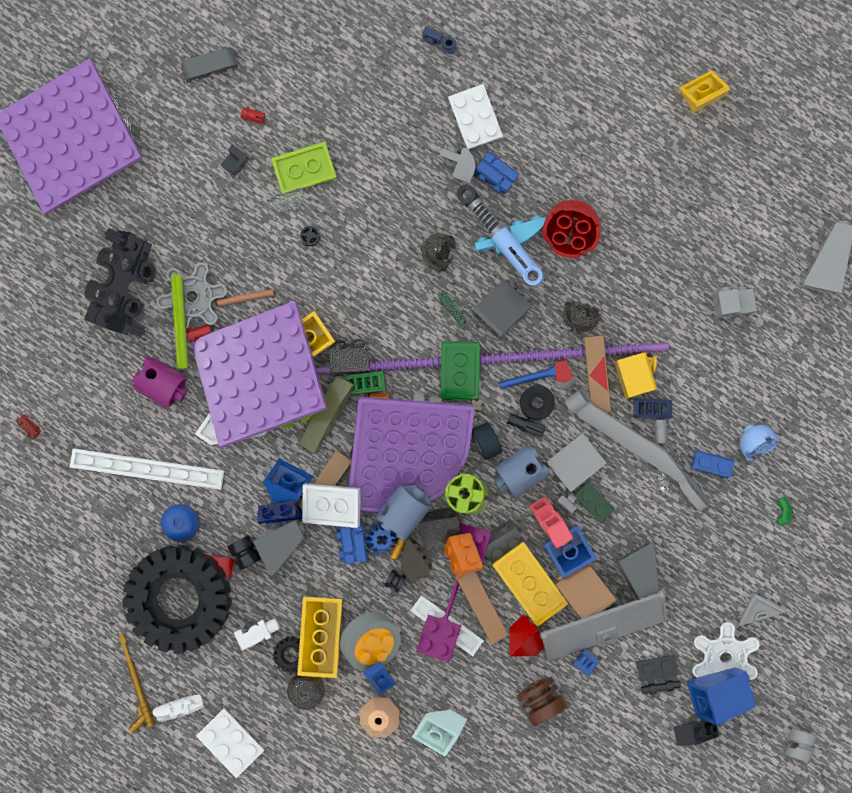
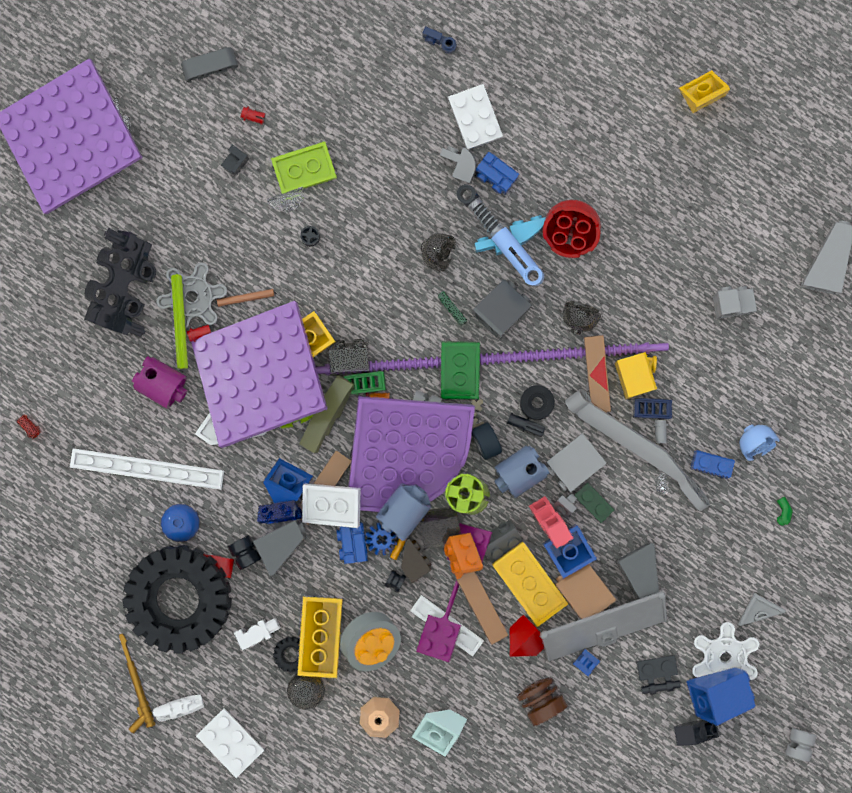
(379, 677): blue plate -> none
(560, 370): piece -> none

